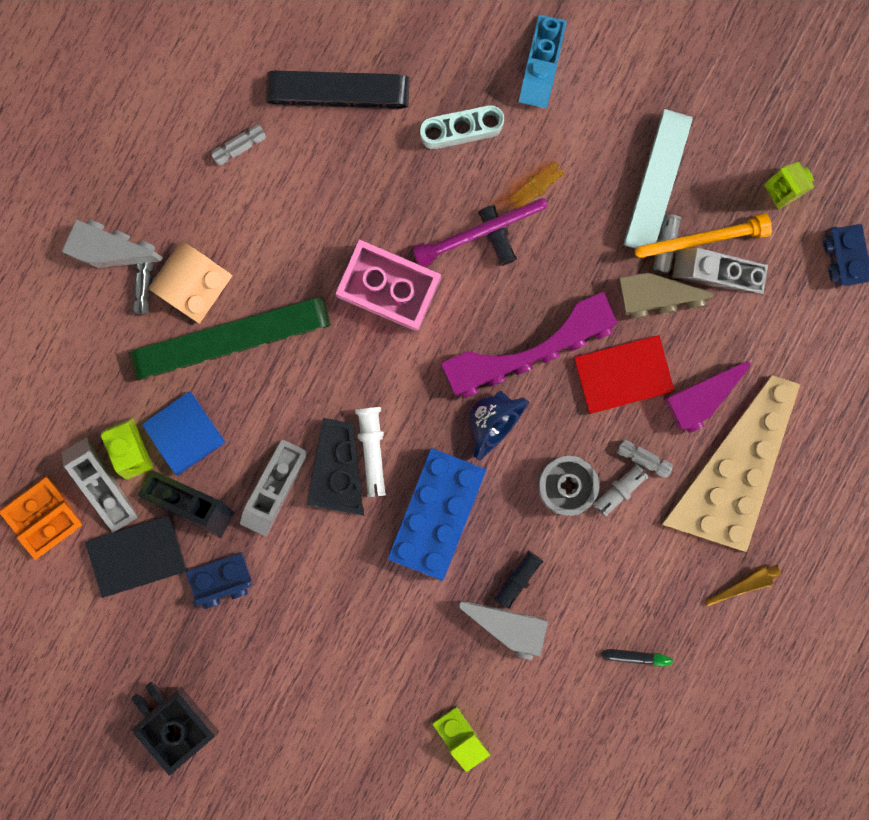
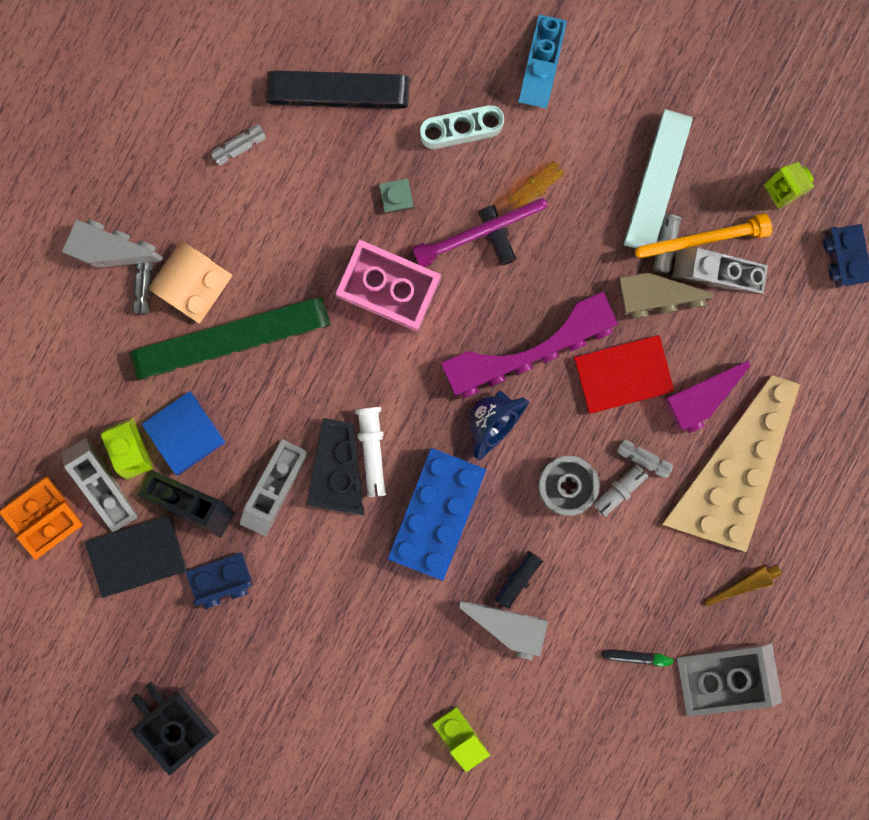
(396, 196): none -> sand green plate
(730, 680): none -> light grey slope

